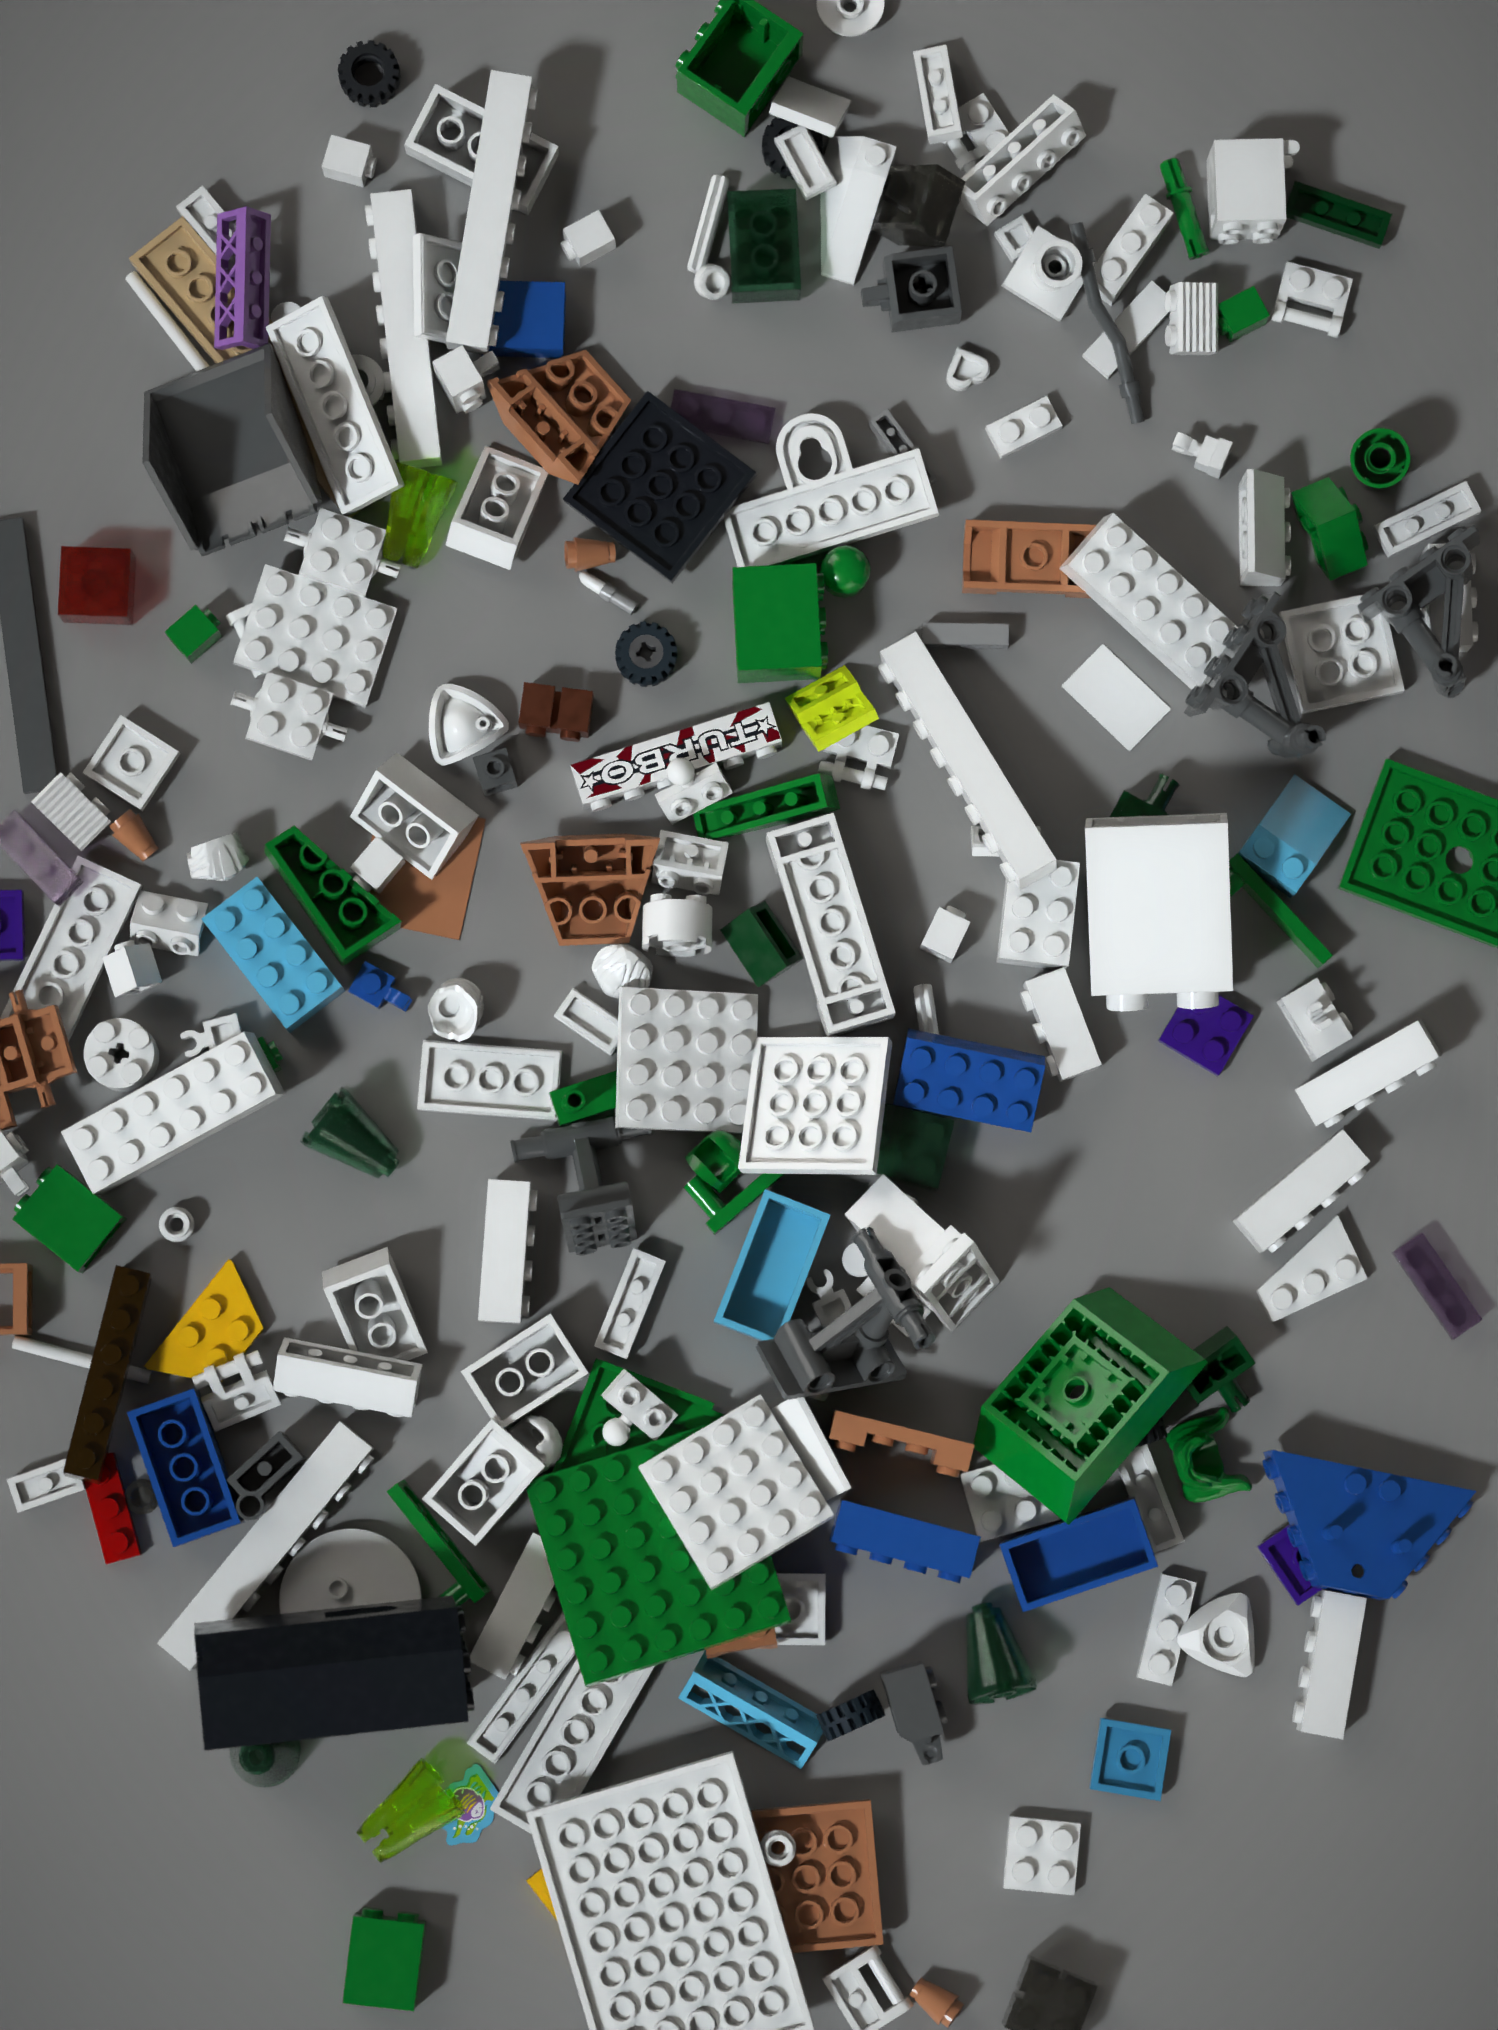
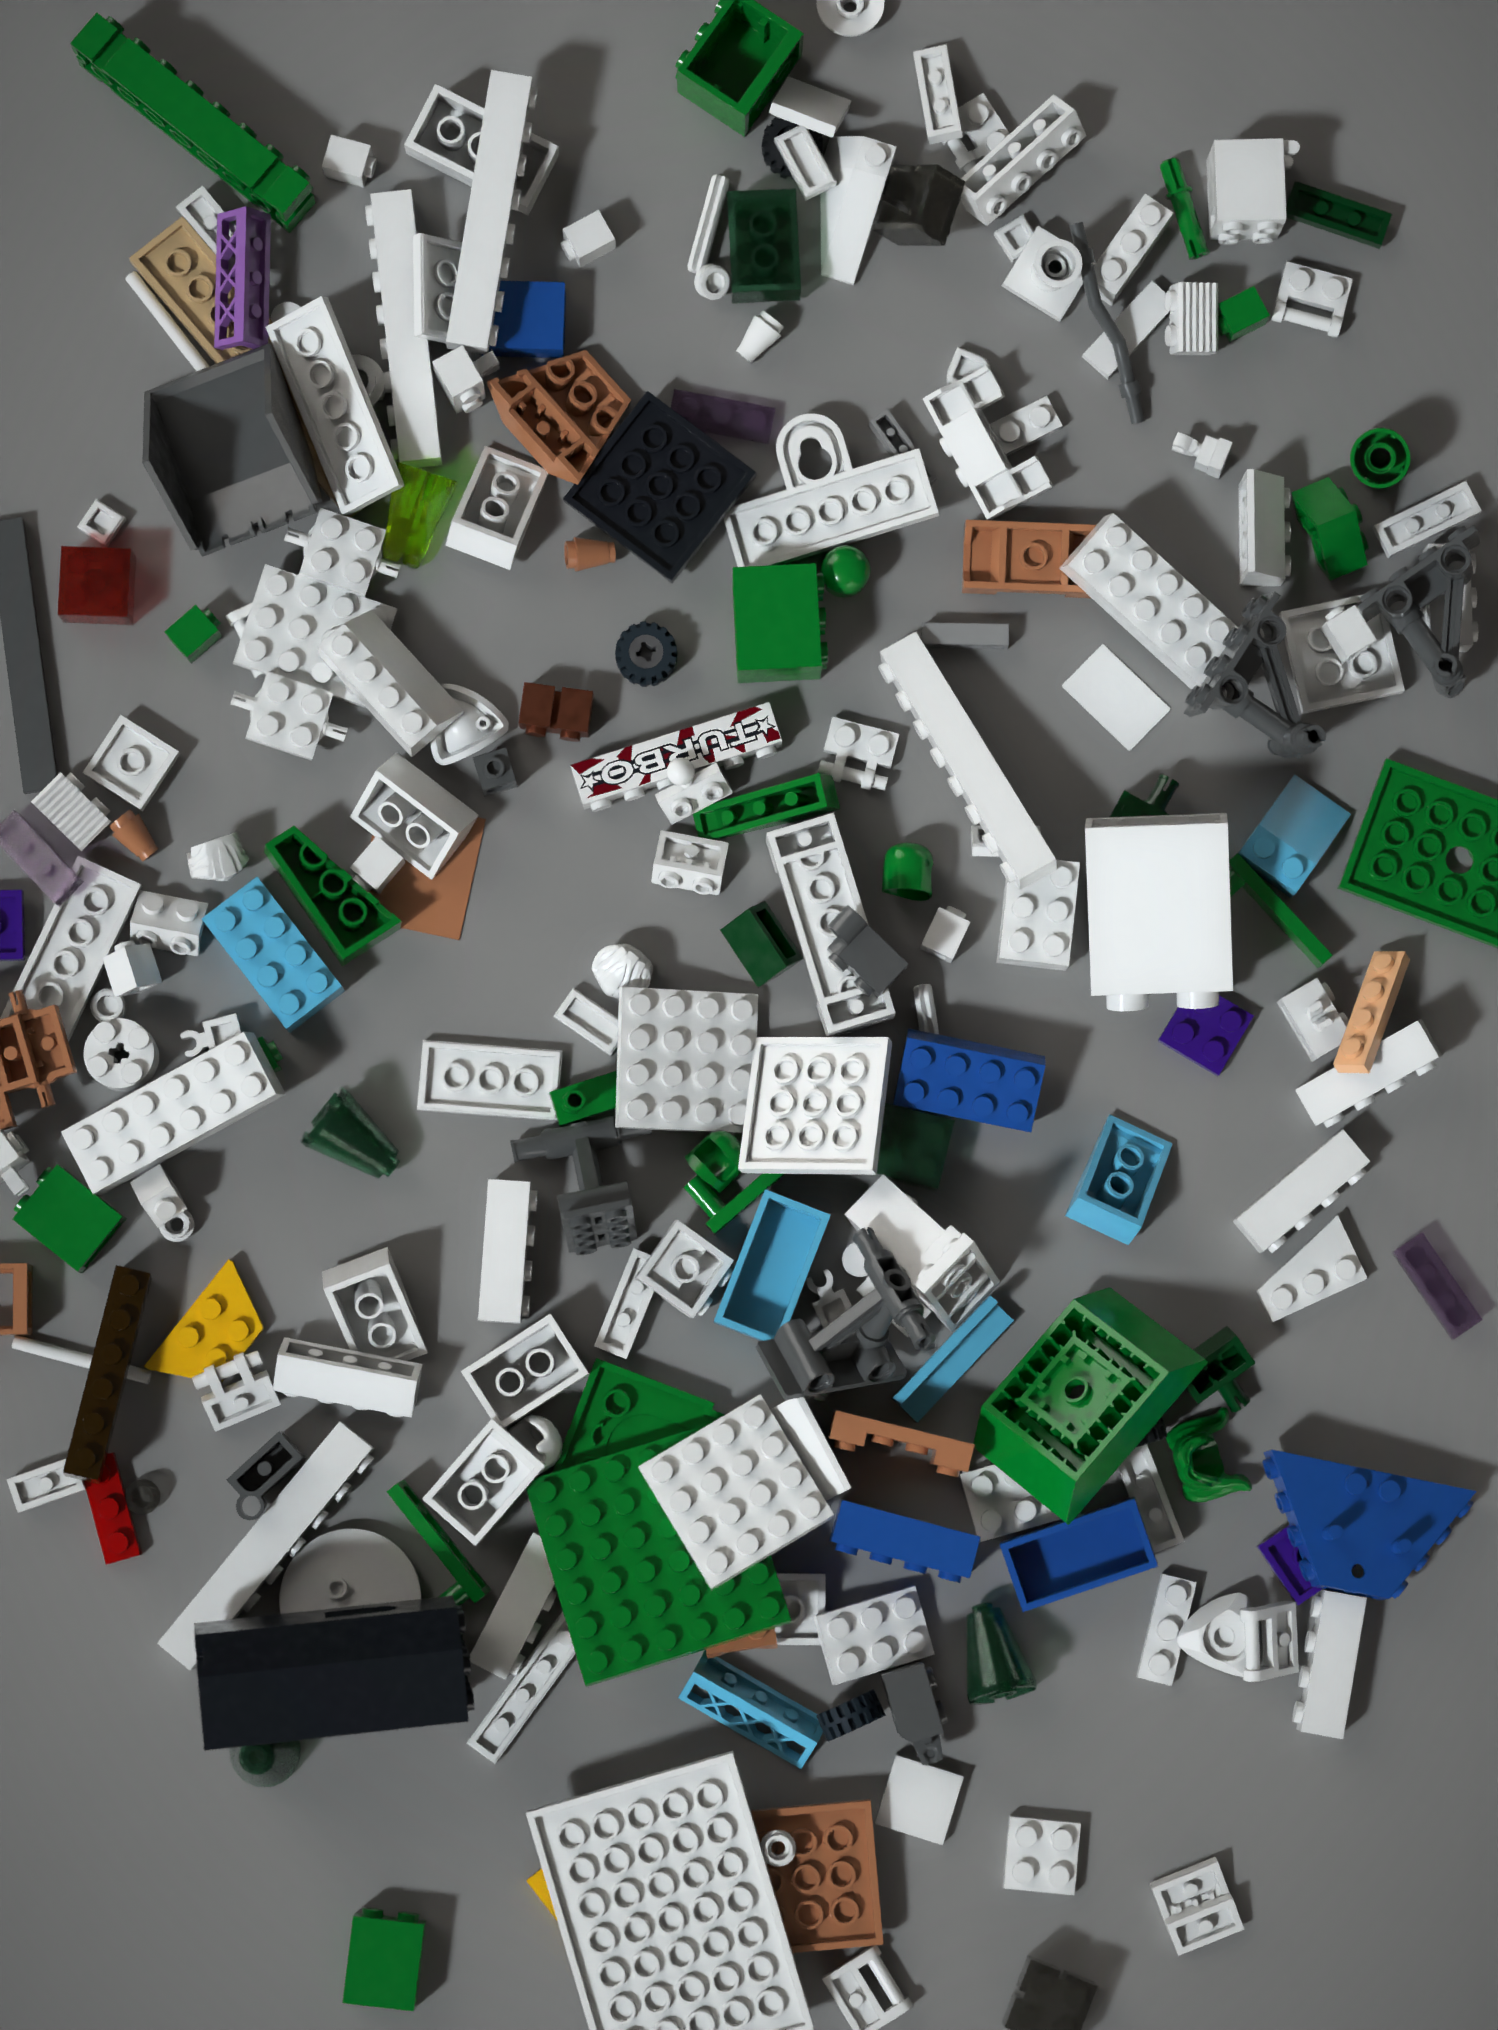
(101, 523): none -> white tile
(107, 1006): none -> white tile
(158, 1195): none -> white brick
(185, 1467): blue brick -> none
(193, 121): none -> green brick
(369, 53): black tyre -> none
(376, 987): blue plate -> none
(389, 681): none -> white slope
(411, 1811): clear neon green piece -> none
(456, 1009): white hair -> none
(477, 1796): sticker -> none
(567, 1743): white plate -> none
(591, 884): nougat wedge -> none
(608, 592): light grey piece -> none
(637, 1407): white plate -> none
(677, 925): white brick -> none
(685, 1270): none -> white plate
(759, 336): none -> white cone
(831, 708): neon yellow slope -> none
(863, 953): none -> dark grey hinge
(873, 1635): none -> white plate
(899, 292): dark grey hinge -> none
(908, 871): none -> green helmet
(919, 1799): none -> white tile
(937, 2002): nougat cone -> none
(952, 1359): none -> medium azure fence
(977, 450): none -> white bracket
(1060, 1025): white brick -> none
(1119, 1180): none -> medium azure slope
(1130, 1759): dark azure plate -> none
(1196, 1906): none -> white slope
(1278, 1641): none -> white plate
(1347, 632): none -> white brick
(1371, 1012): none -> light nougat plate

